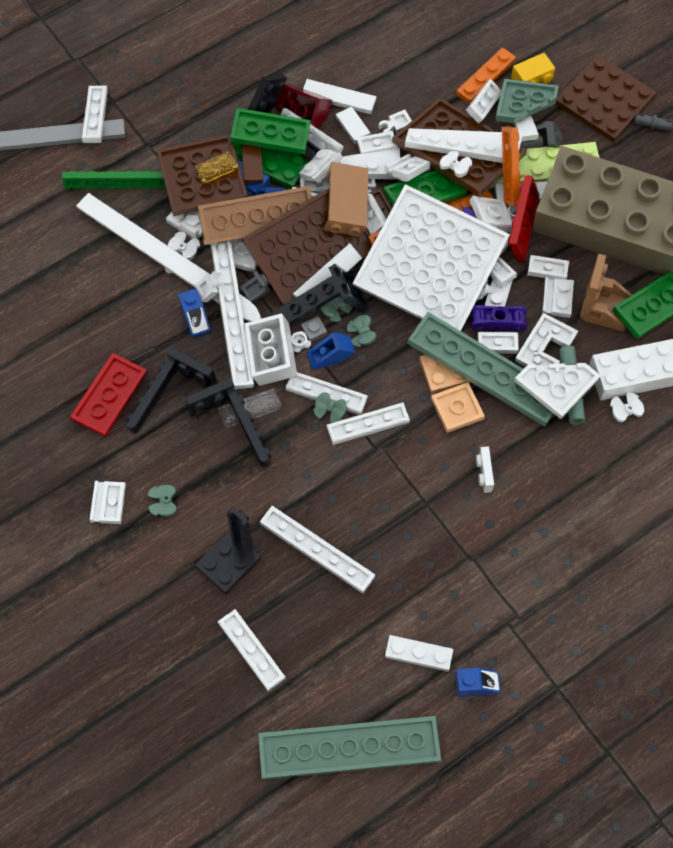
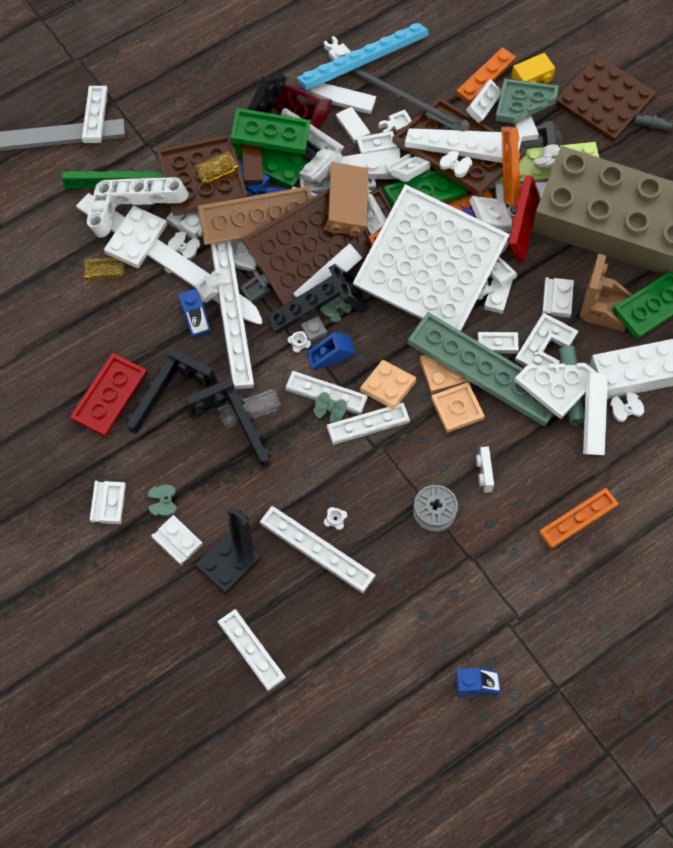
(104, 268): none -> clear yellow plate
(130, 191): none -> white beam
(135, 237): none -> white plate
(177, 540): none -> white plate
(270, 349): white brick -> none
(335, 512): none -> white plate
(336, 50): none -> white plate
(349, 747): sand green plate -> none
(362, 56): none -> medium azure plate
(362, 325): sand green piece -> none
(388, 384): none -> light nougat plate
(419, 653): white plate -> none
(432, 112): none -> dark grey bar
(432, 497): none -> light grey wheel
(510, 318): dark purple piece -> none
(547, 158): none -> white piece
(547, 267): white plate -> none
(578, 518): none -> orange plate
(595, 413): none -> white tile

